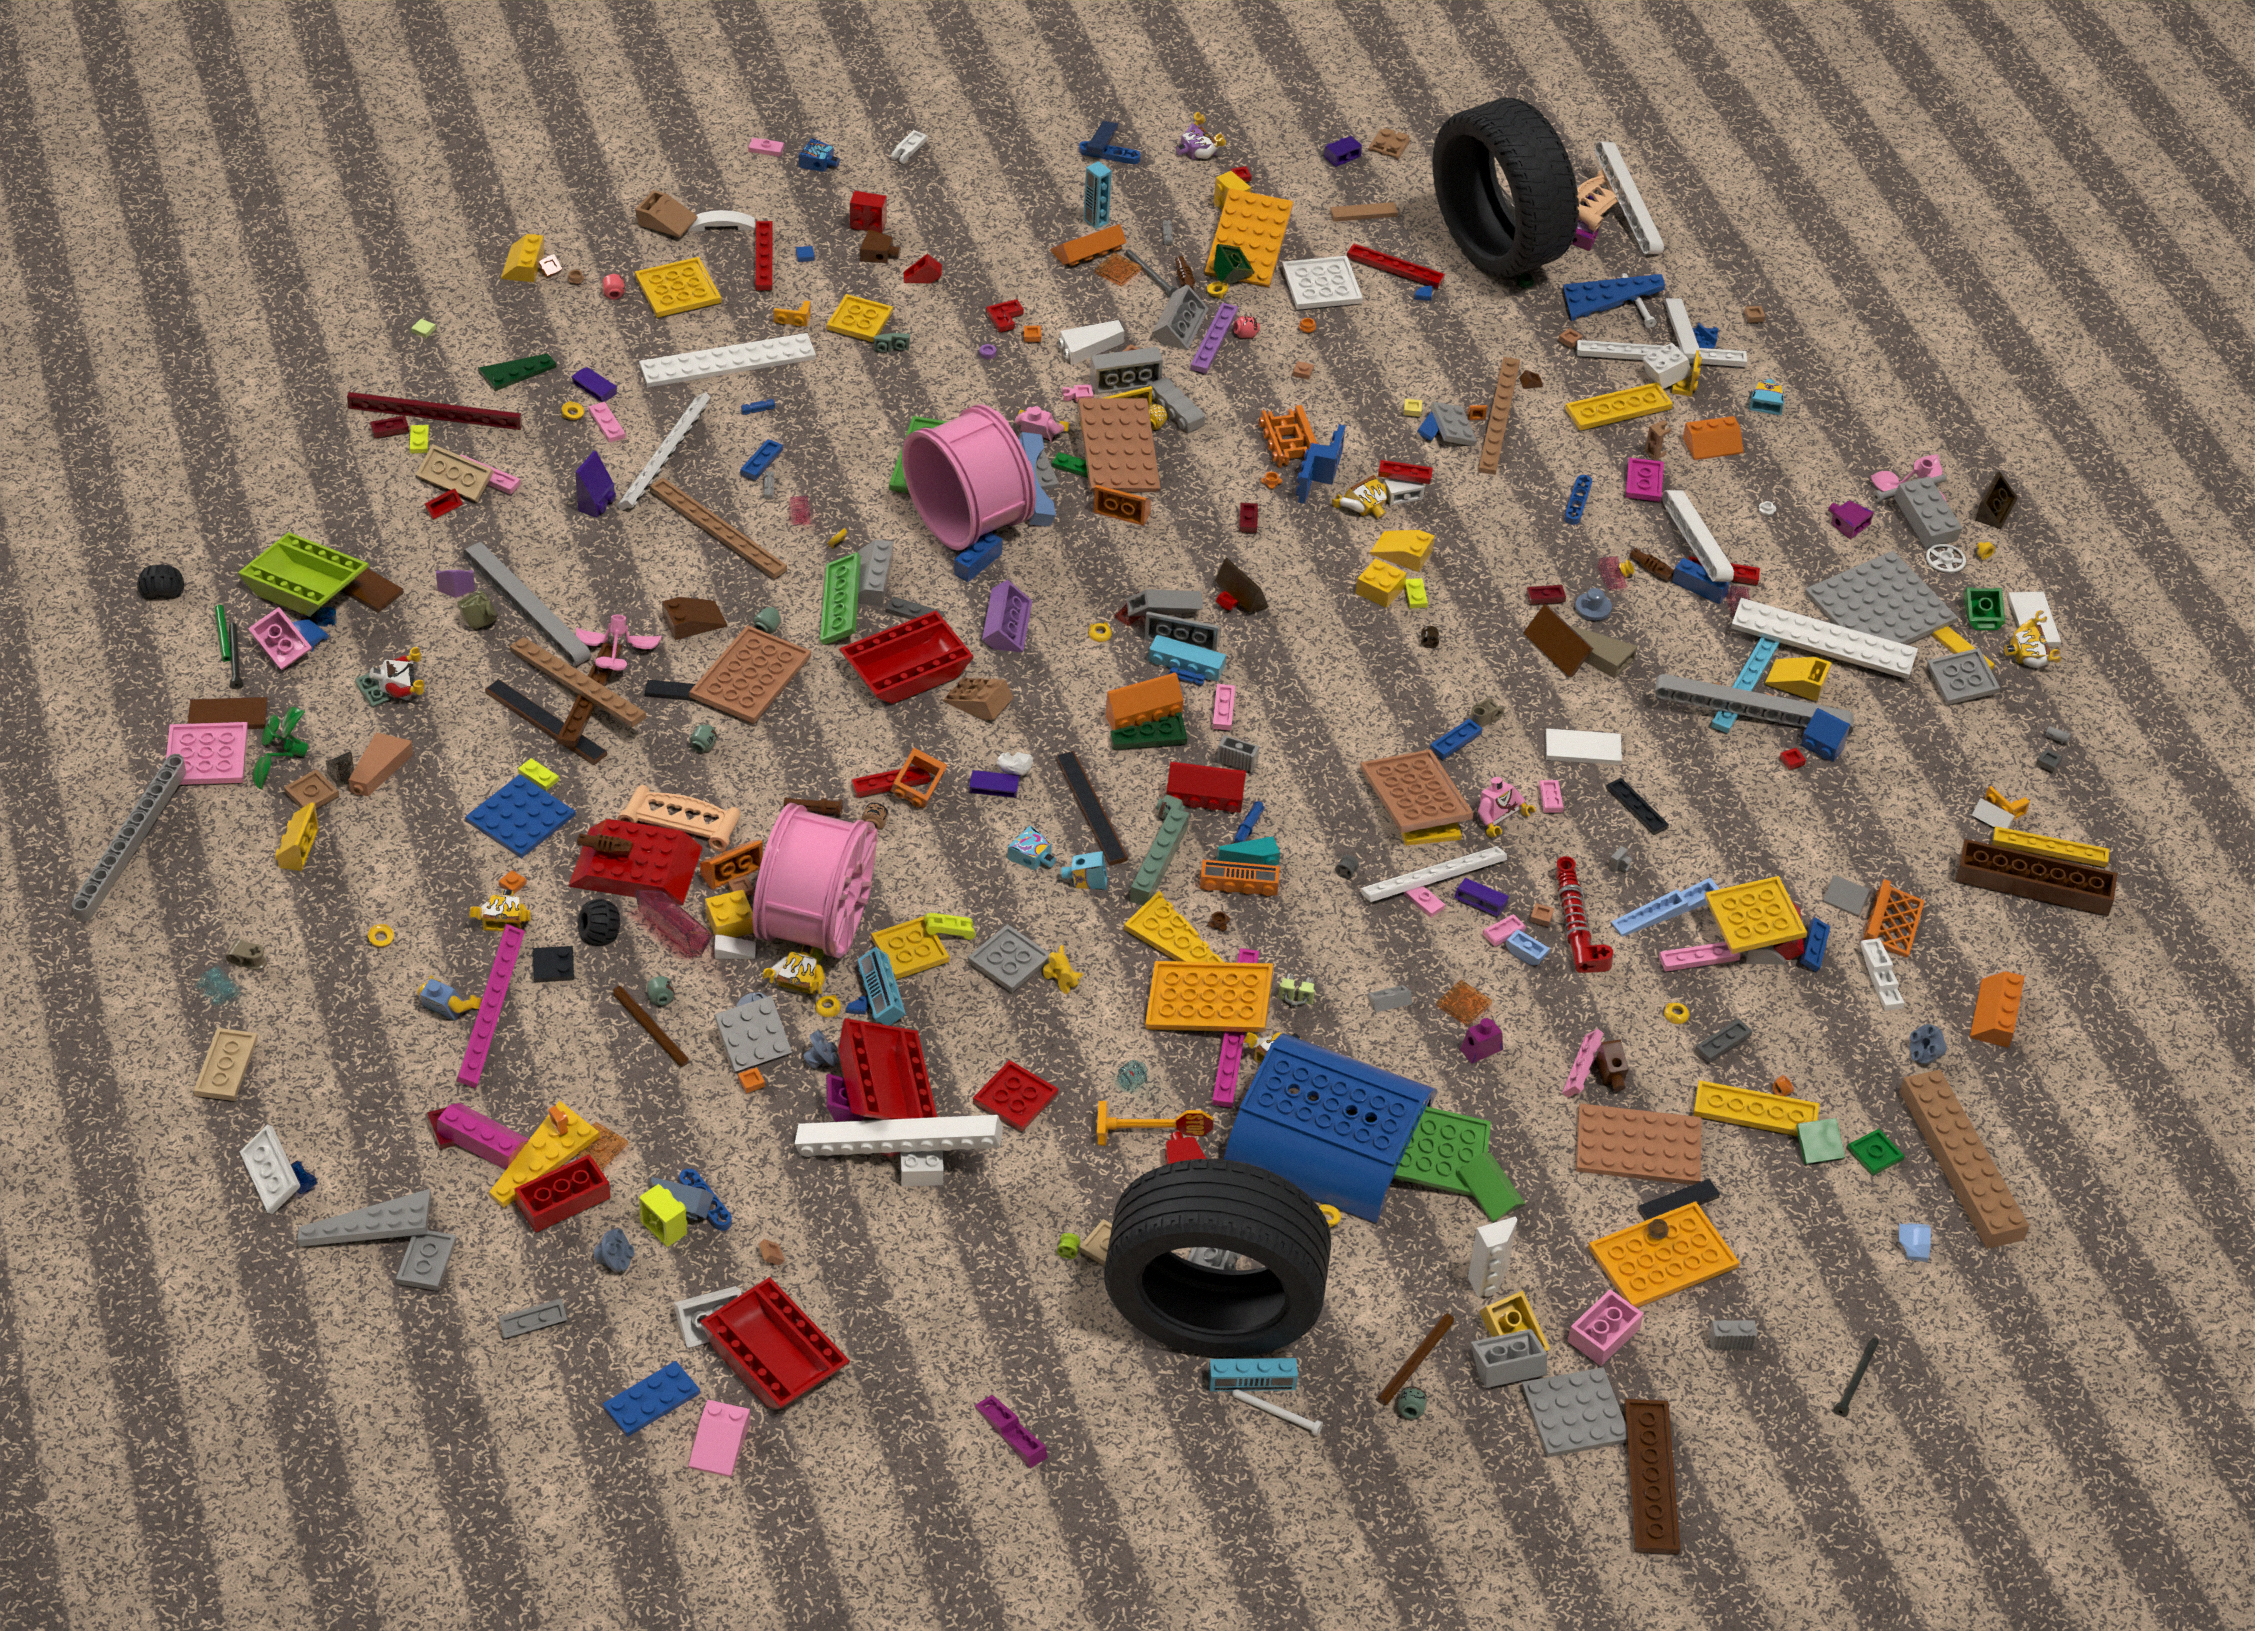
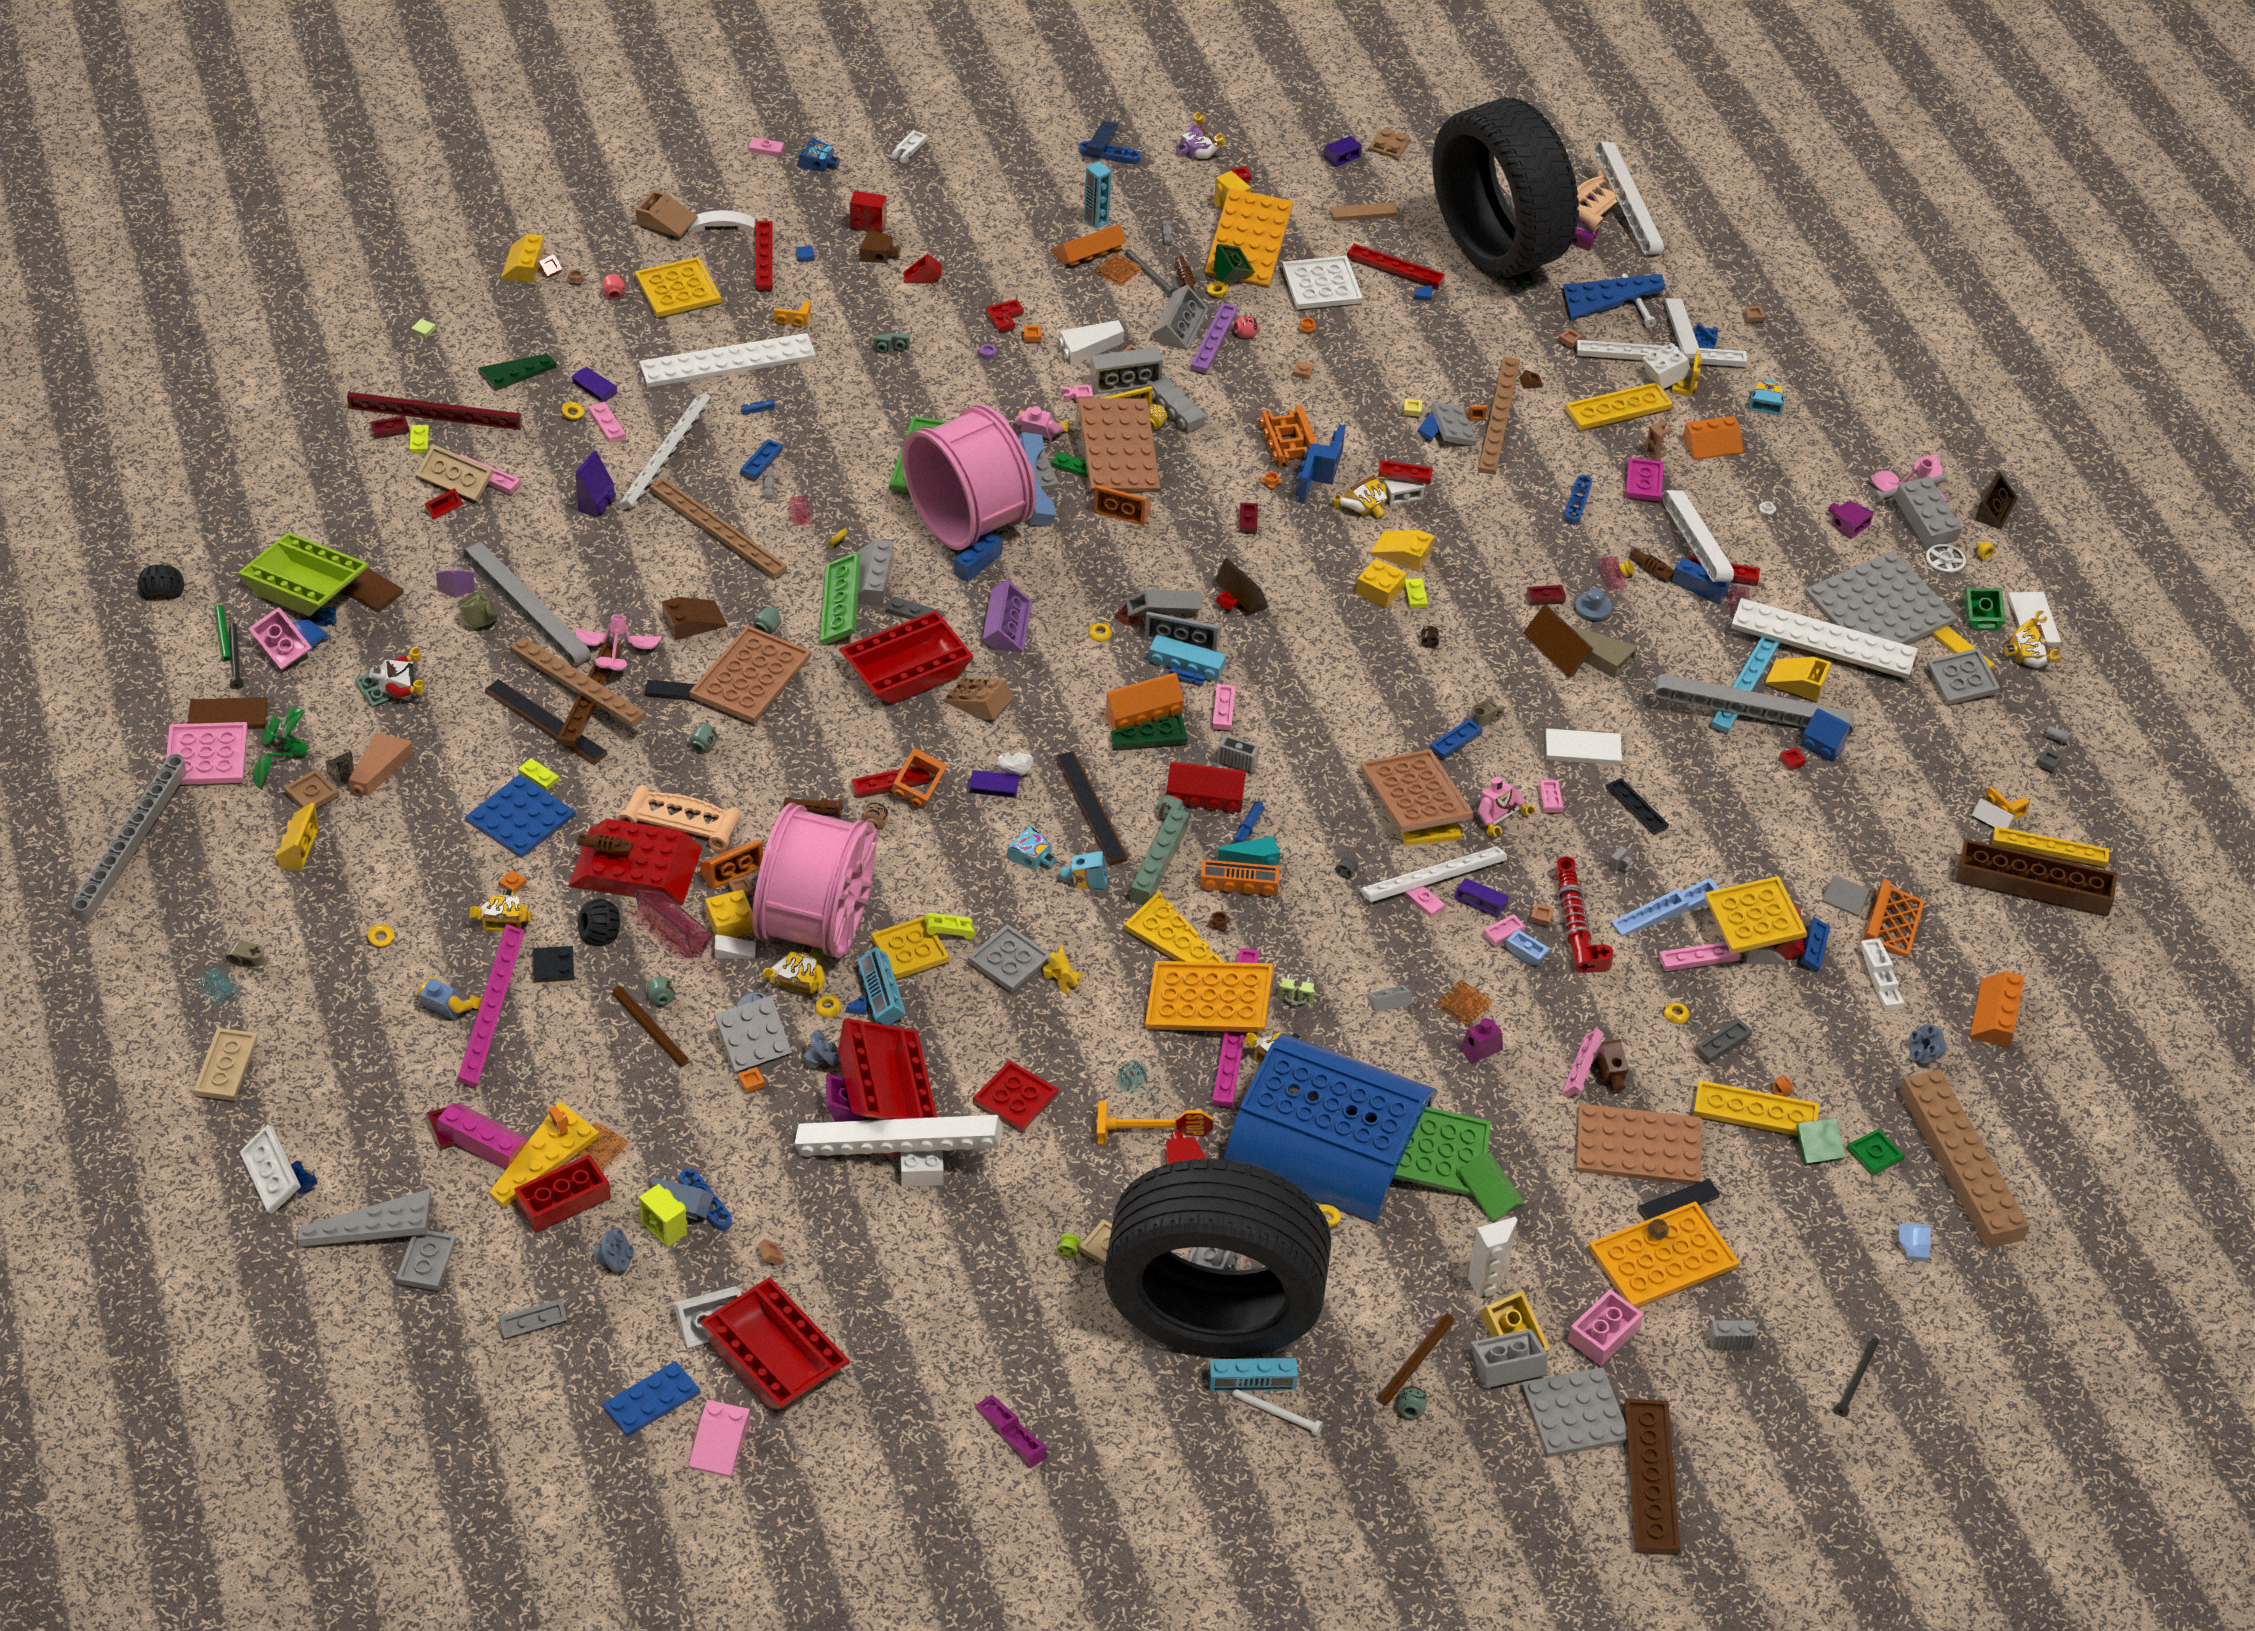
(859, 318): yellow plate -> none

